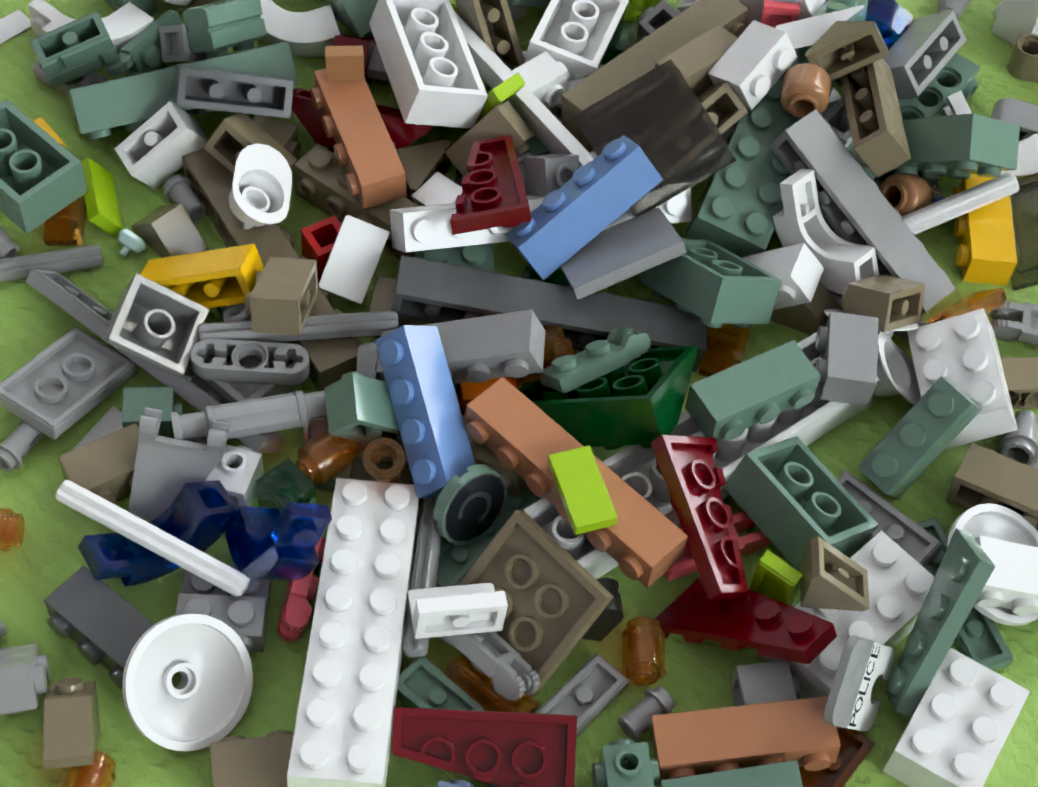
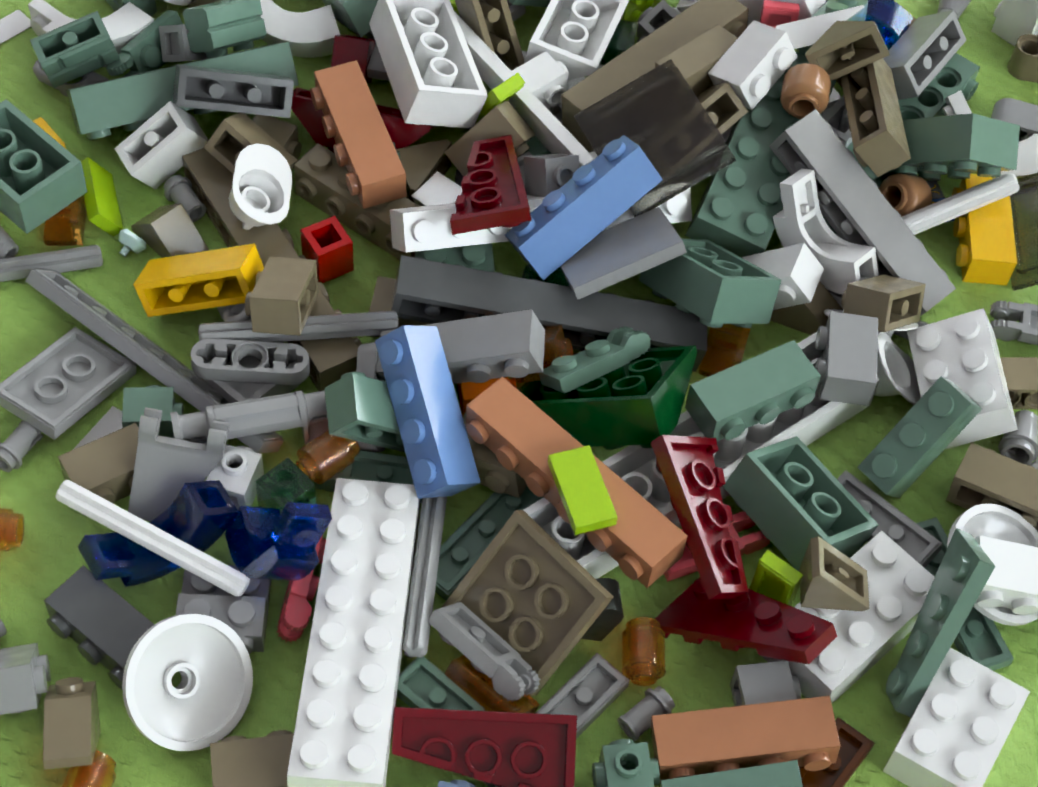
(156, 324): light grey slope -> none
(344, 63): medium nougat tile -> none
(353, 259): white panel -> none
(383, 448): clear orange brick -> none
(456, 610): white panel -> none
(470, 504): tile -> none
(850, 695): piece -> none
(977, 300): clear orange tile -> none

